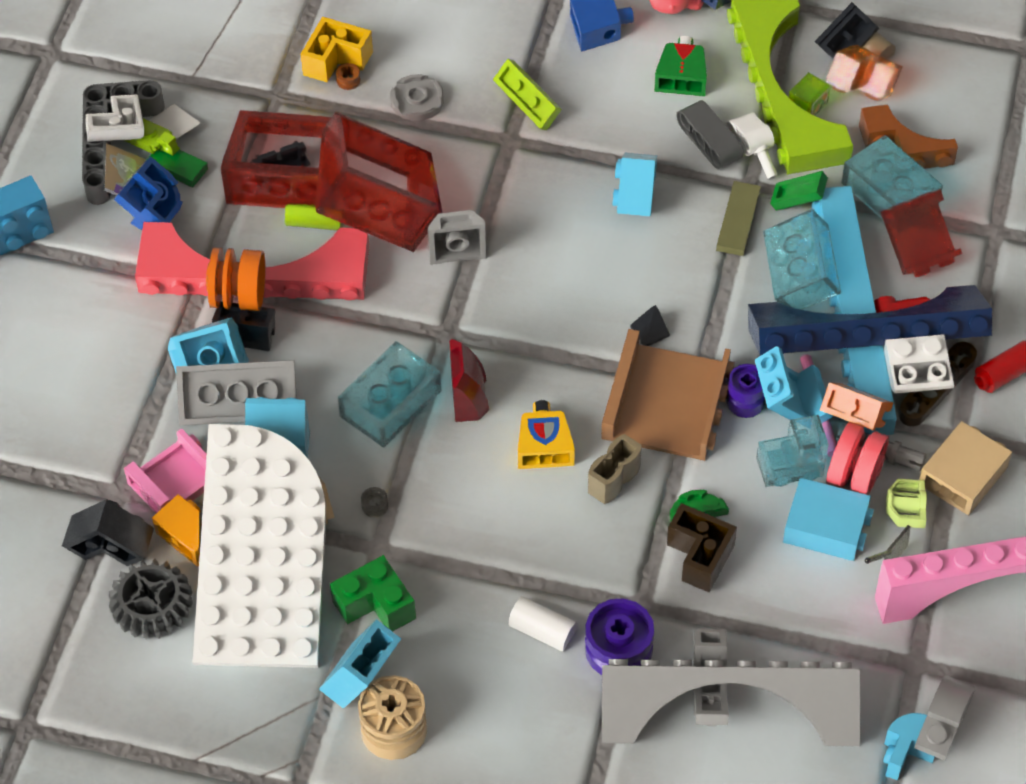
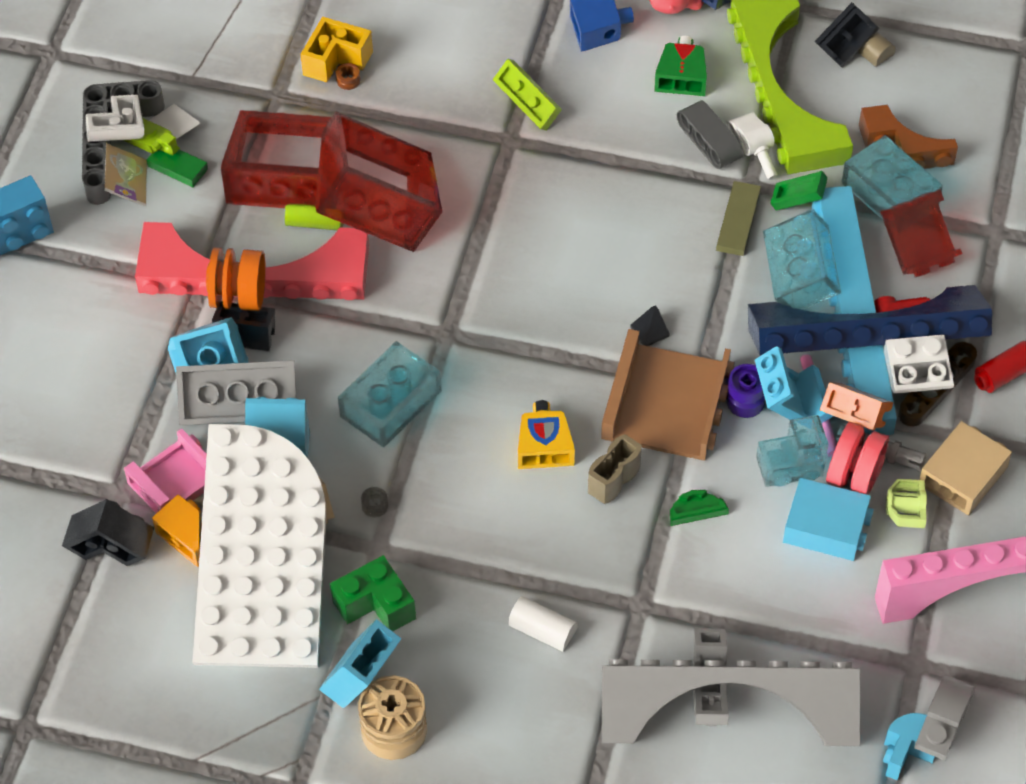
(140, 612): dark grey gear -> none
(150, 195): blue brick -> none
(288, 155): black hinge -> none
(416, 97): light grey tile -> none
(456, 237): light grey slope -> none
(467, 383): dark red slope -> none
(618, 632): dark purple wheel -> none
(636, 184): medium azure brick -> none
(705, 542): dark brown brick -> none
(810, 93): clear neon green brick -> none
(863, 70): clear orange brick -> none
(894, 549): clear smoke piece -> none

